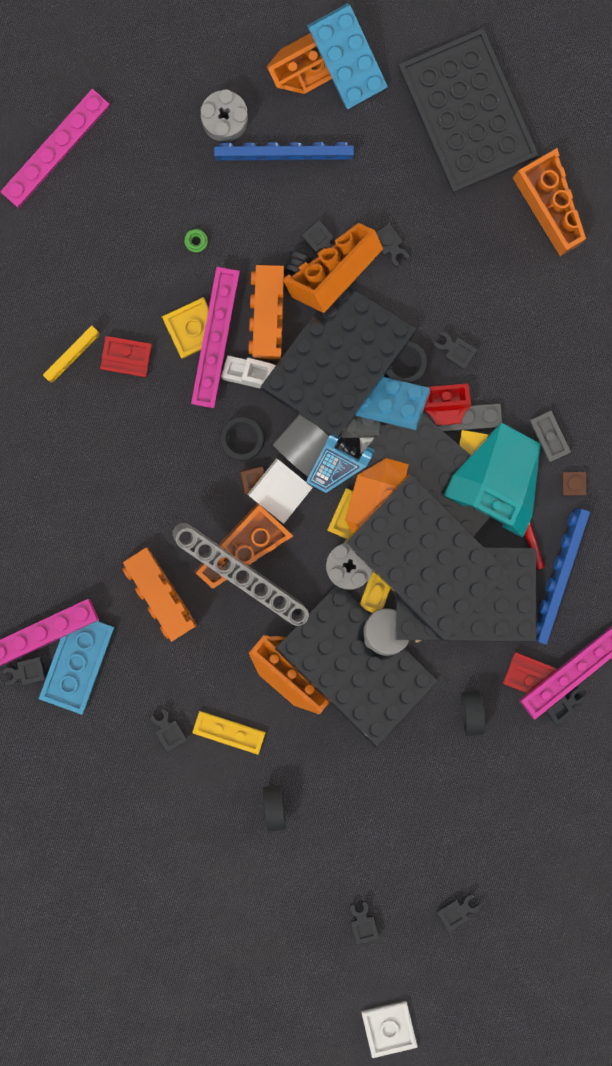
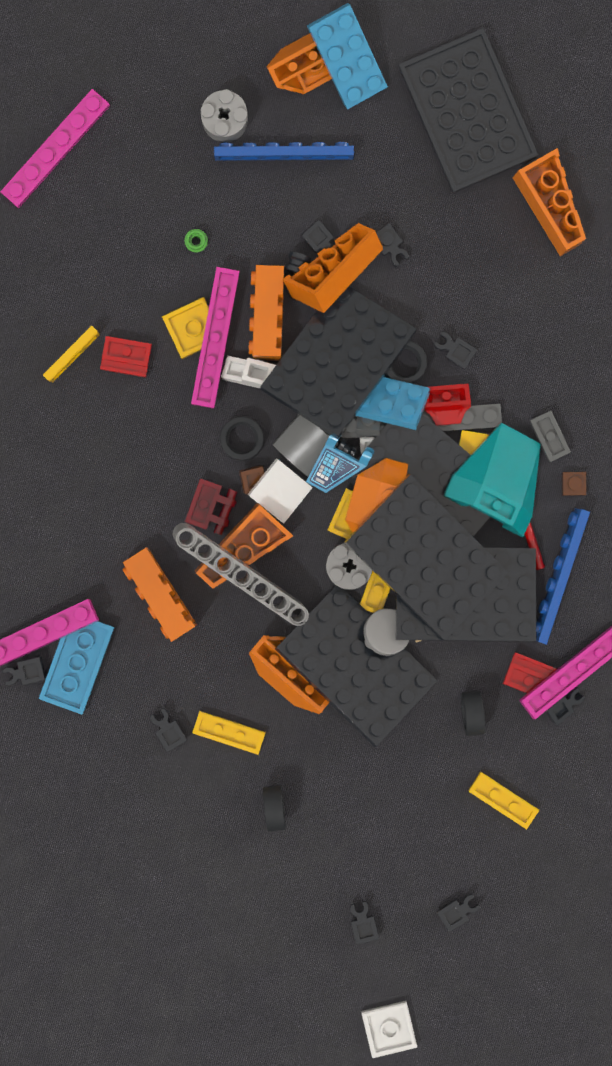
(204, 503): none -> dark red plate
(503, 800): none -> yellow tile

